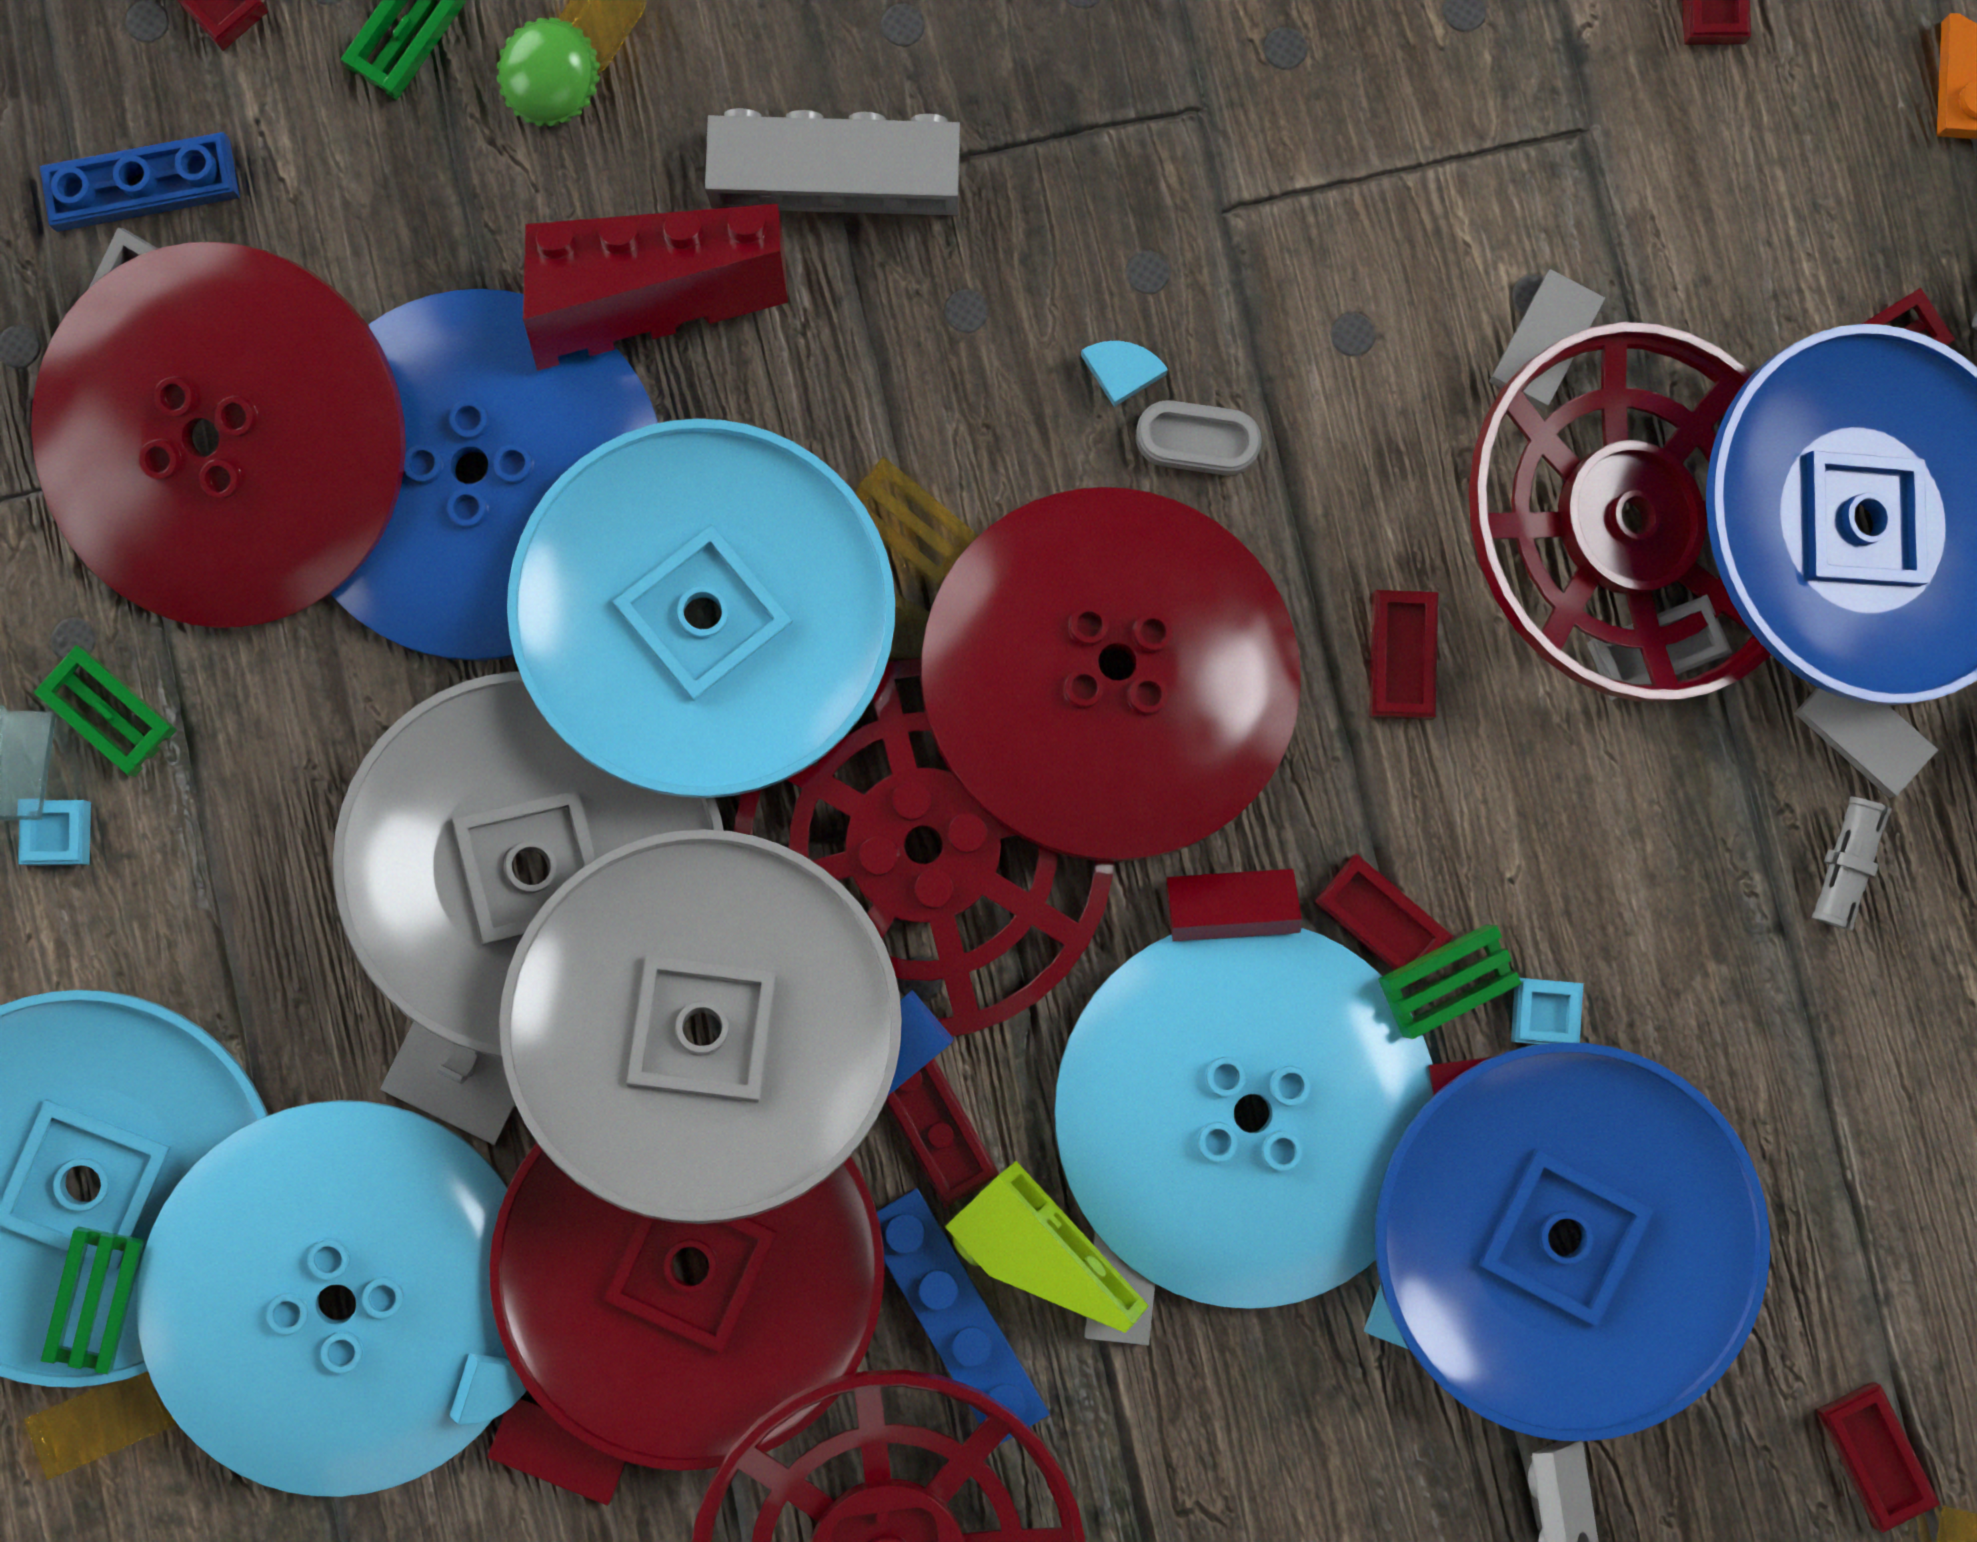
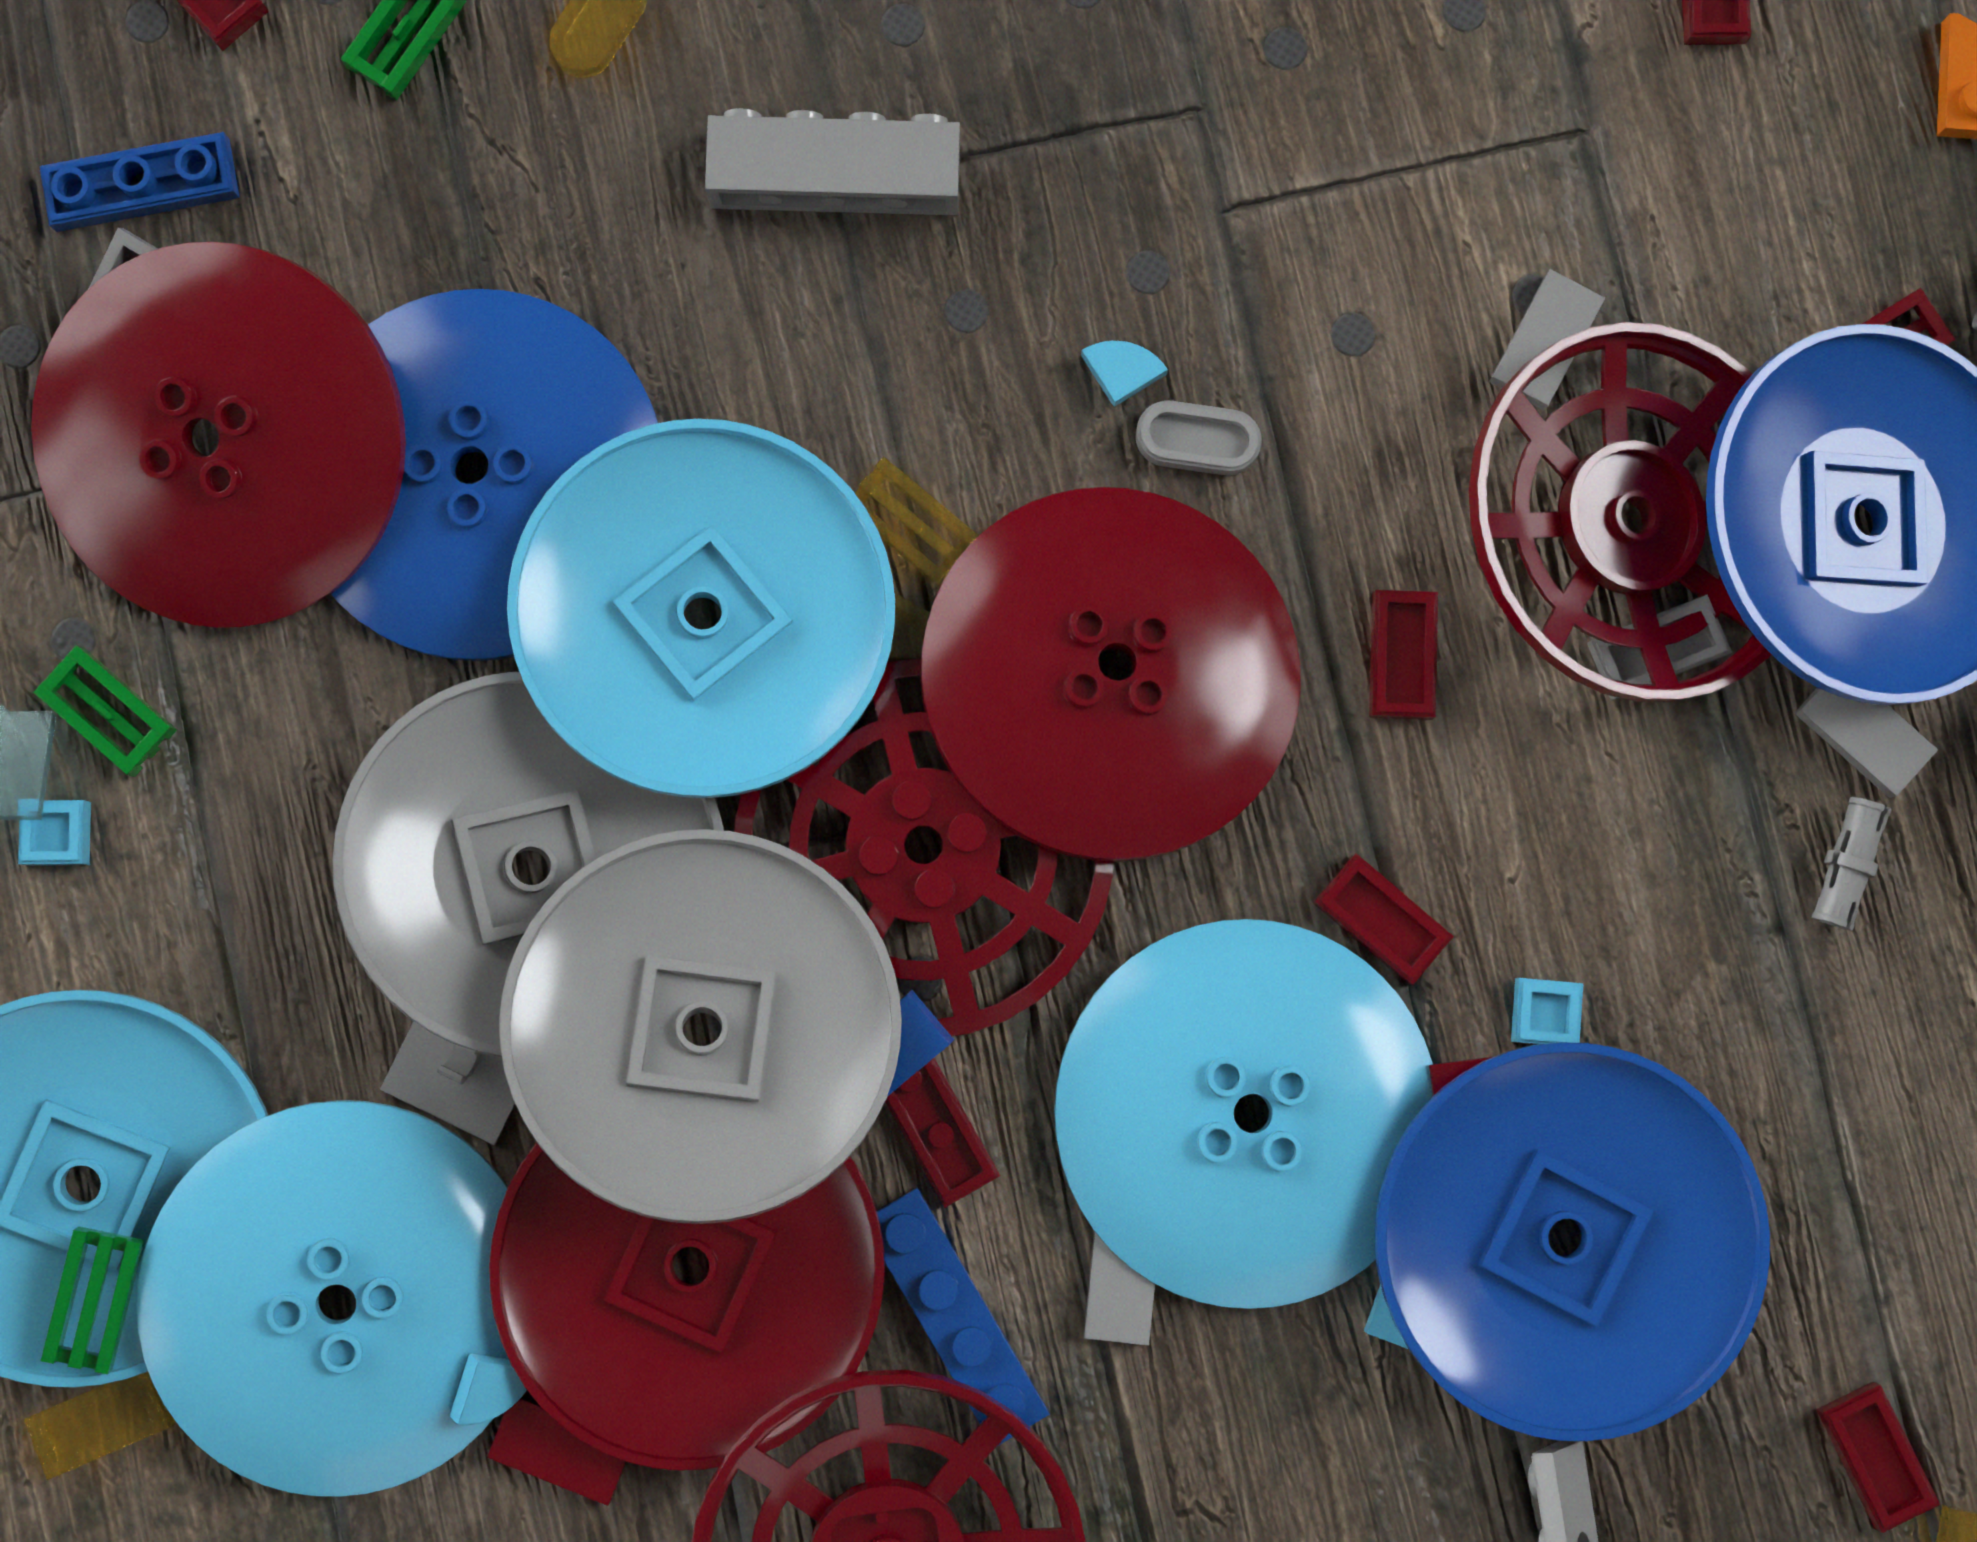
(548, 71): bright green hat -> none
(647, 274): dark red wedge -> none
(1034, 1246): lime slope -> none
(1233, 905): dark red tile -> none
(1496, 960): green tile -> none

